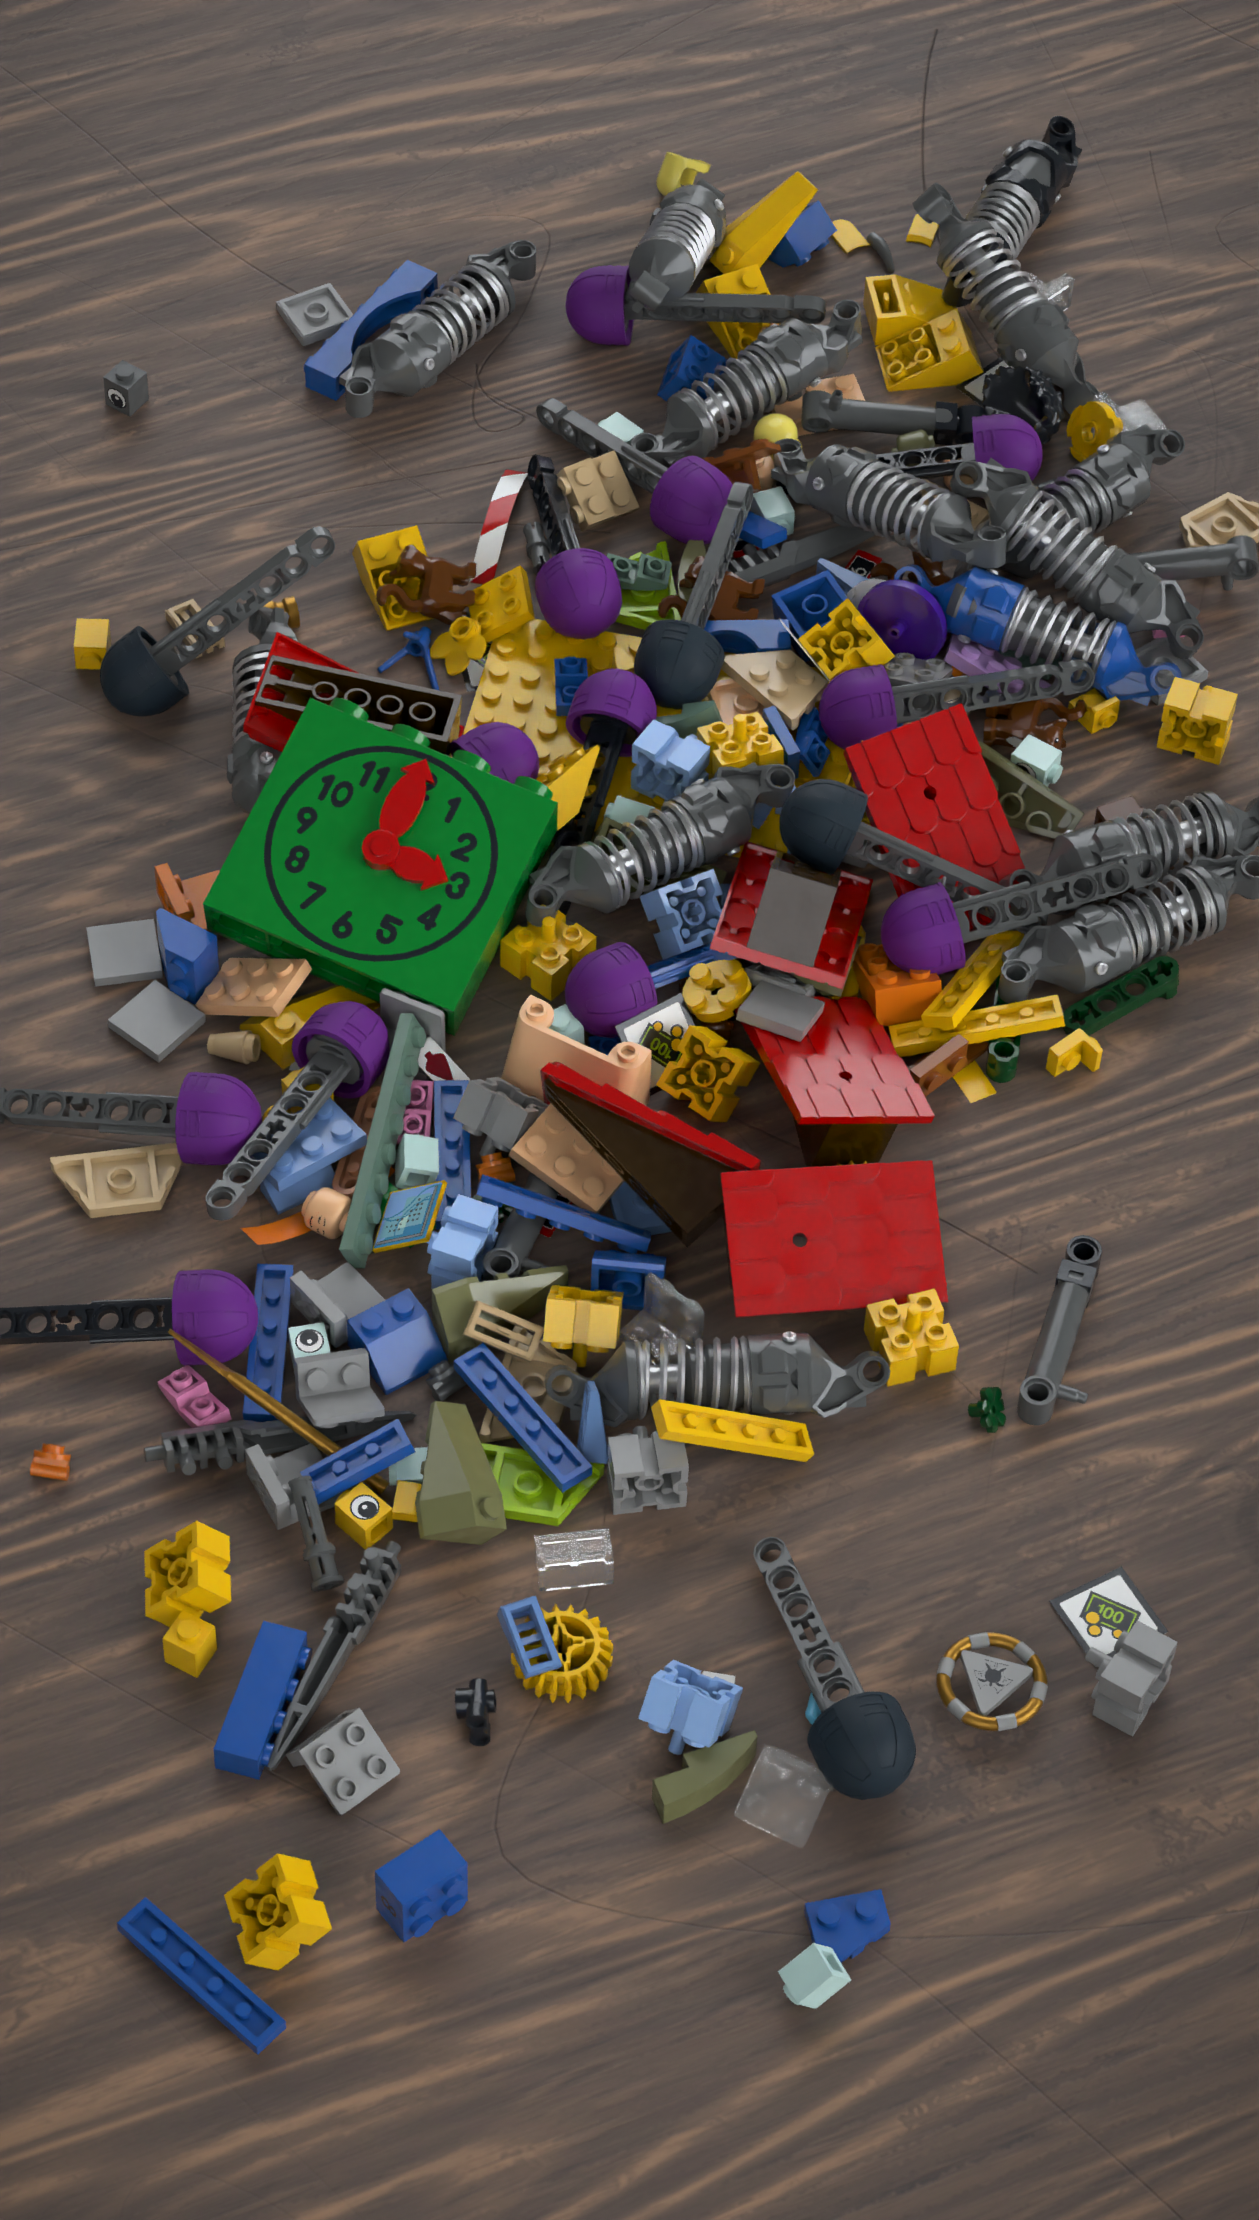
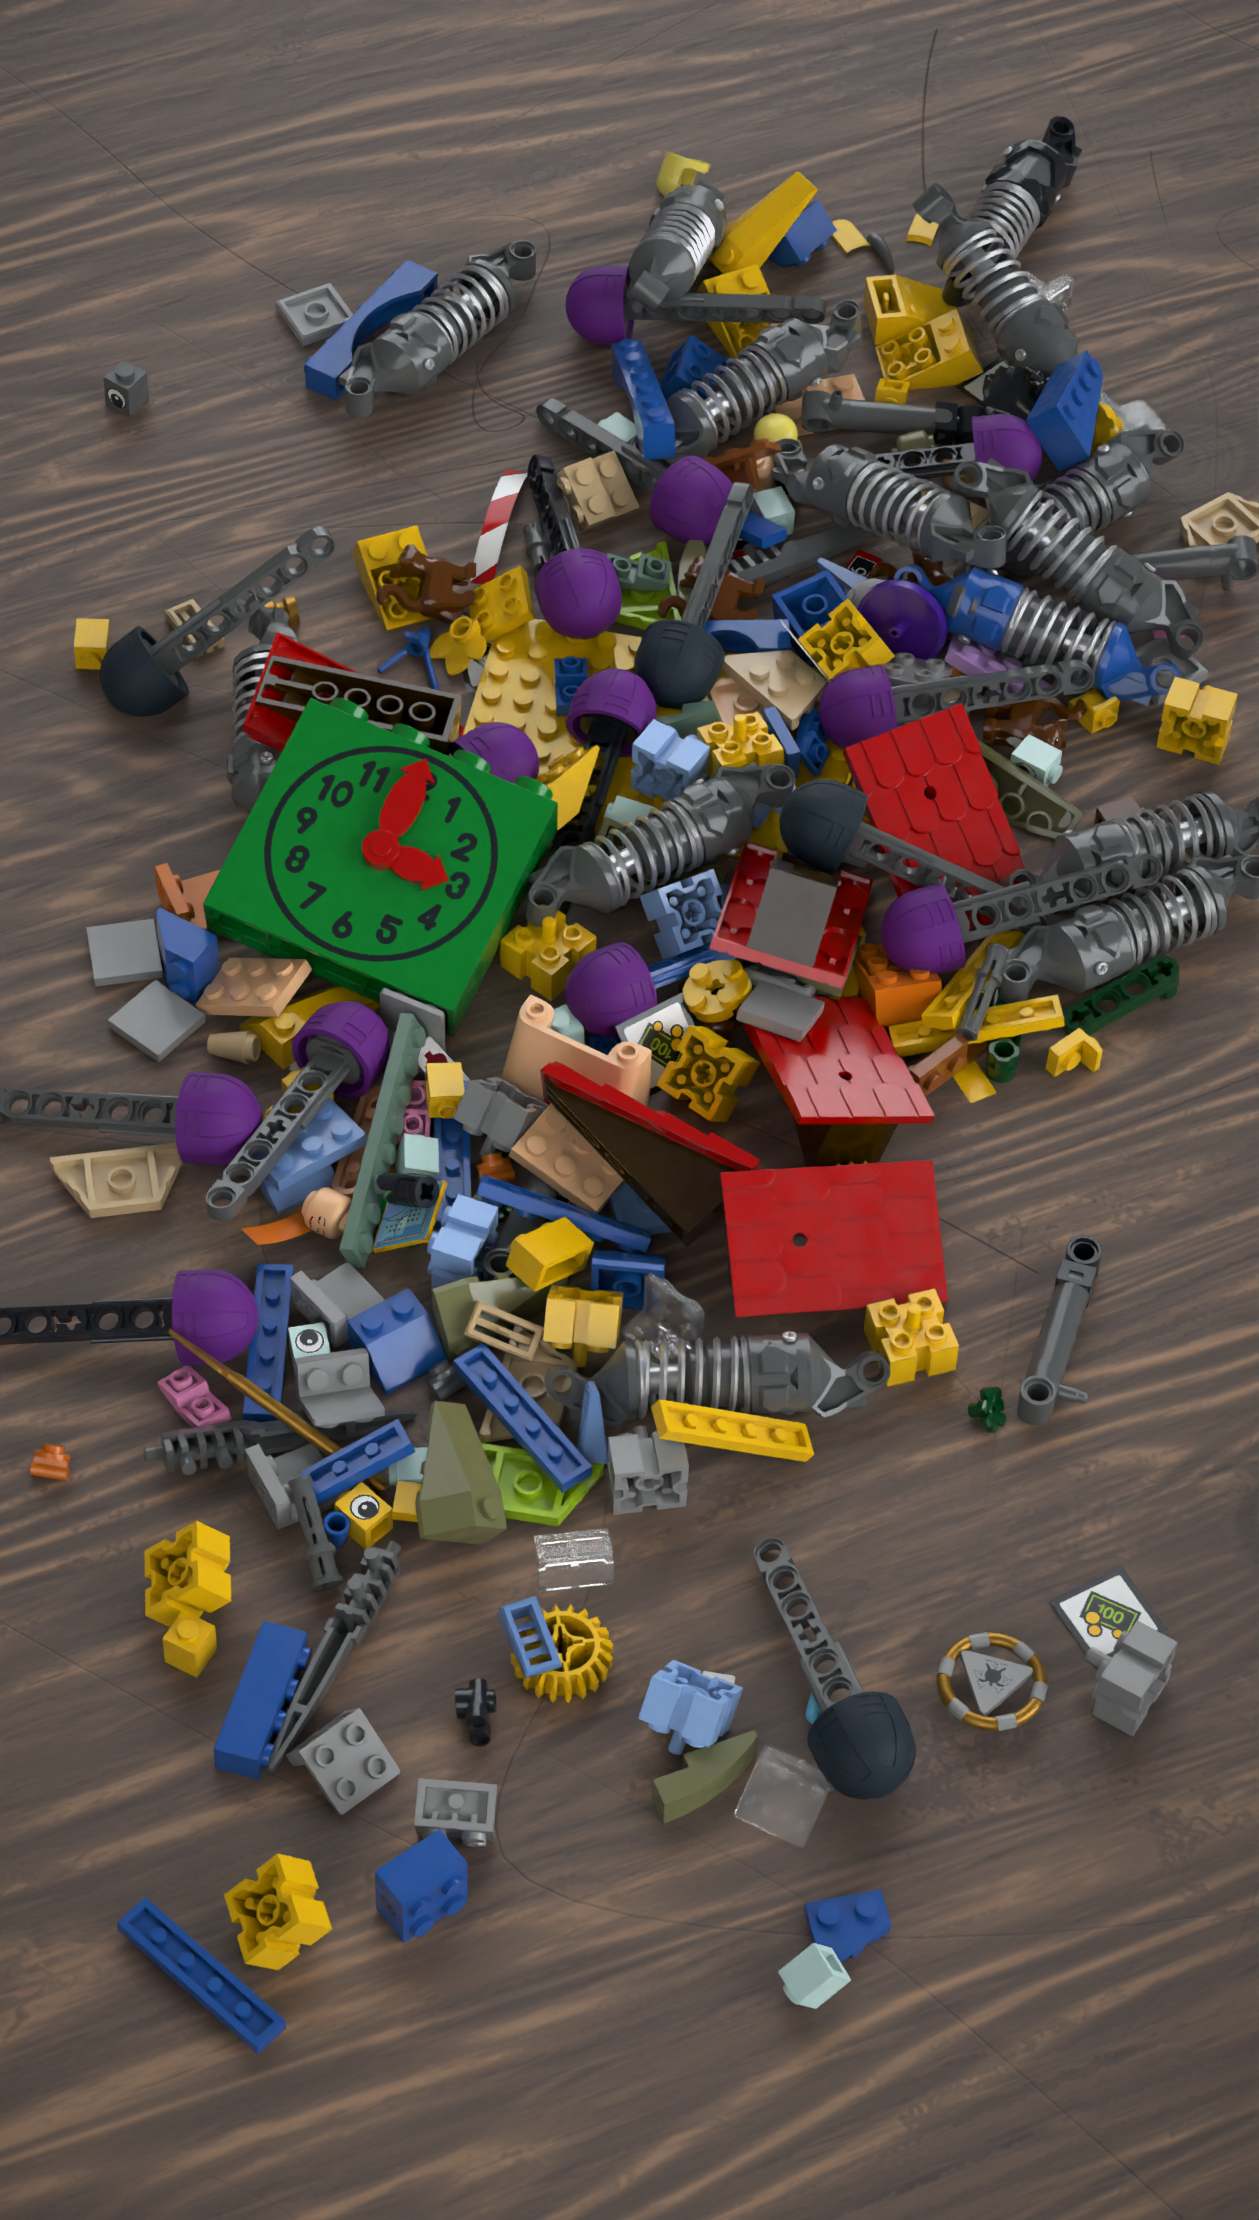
(340, 1522): none -> blue hinge
(409, 1189): none -> black hinge
(443, 1089): none -> yellow brick
(456, 1809): none -> light grey bracket
(549, 1253): none -> yellow brick
(650, 411): none -> blue arch
(892, 391): none -> yellow bracket
(994, 960): none -> dark grey pin
(1068, 410): none -> blue wedge

